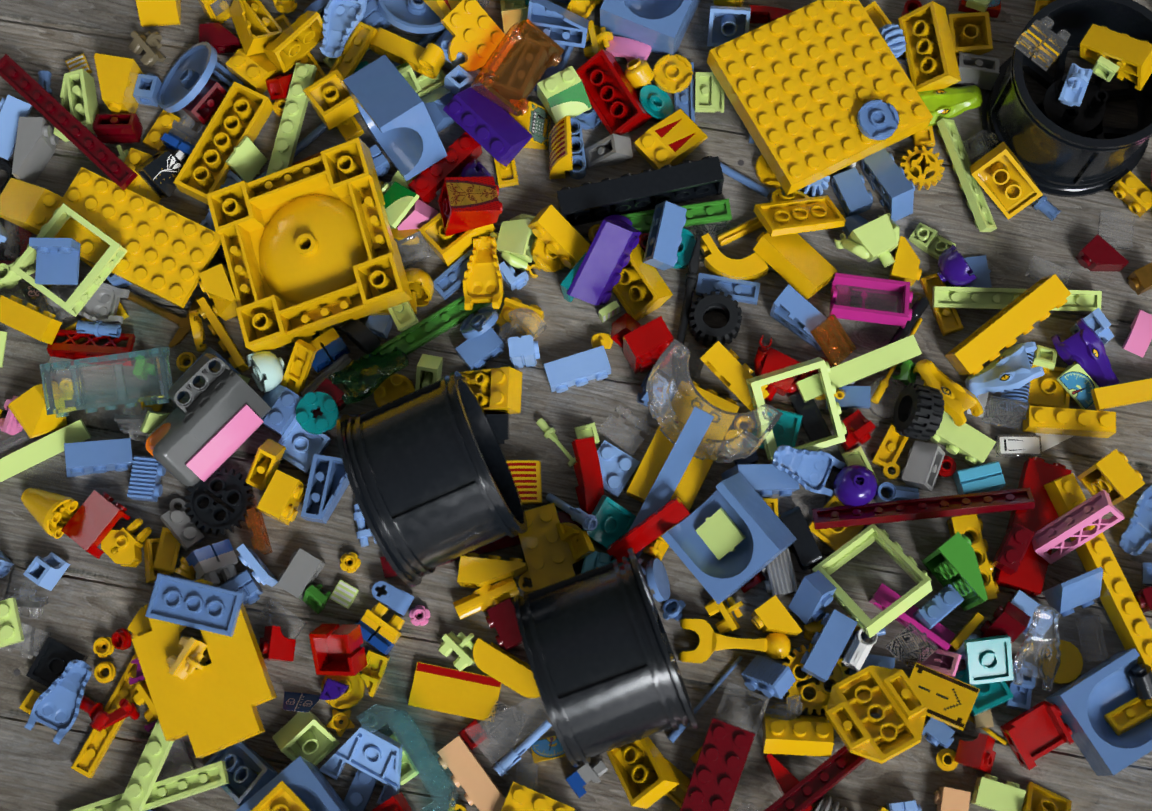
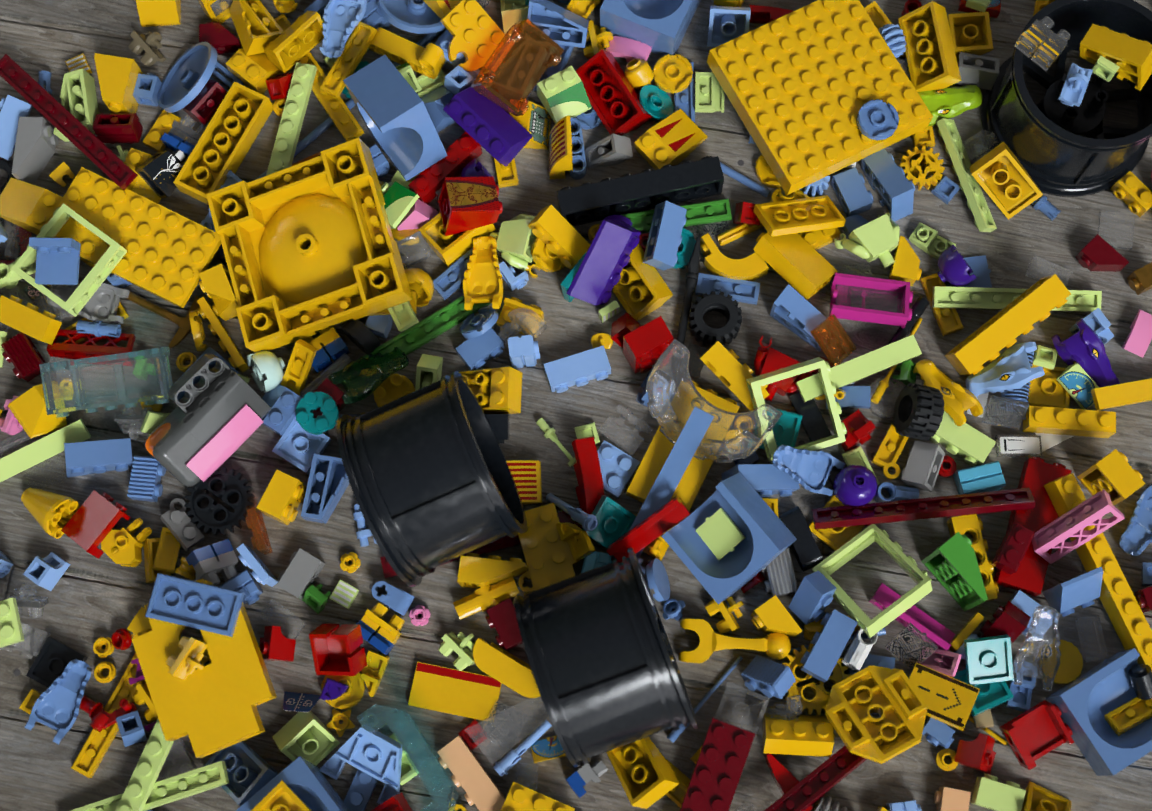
(23, 355): none -> dark red brick
(58, 173): none -> yellow tile
(131, 728): none -> medium blue brick
(246, 160): yellowish green piece -> none
(265, 464): yellow brick -> none
(331, 99): yellow slope -> none
(745, 214): none -> red panel
(820, 238): none -> yellow plate
(938, 607): medium blue brick -> none
(945, 189): none -> medium blue tile

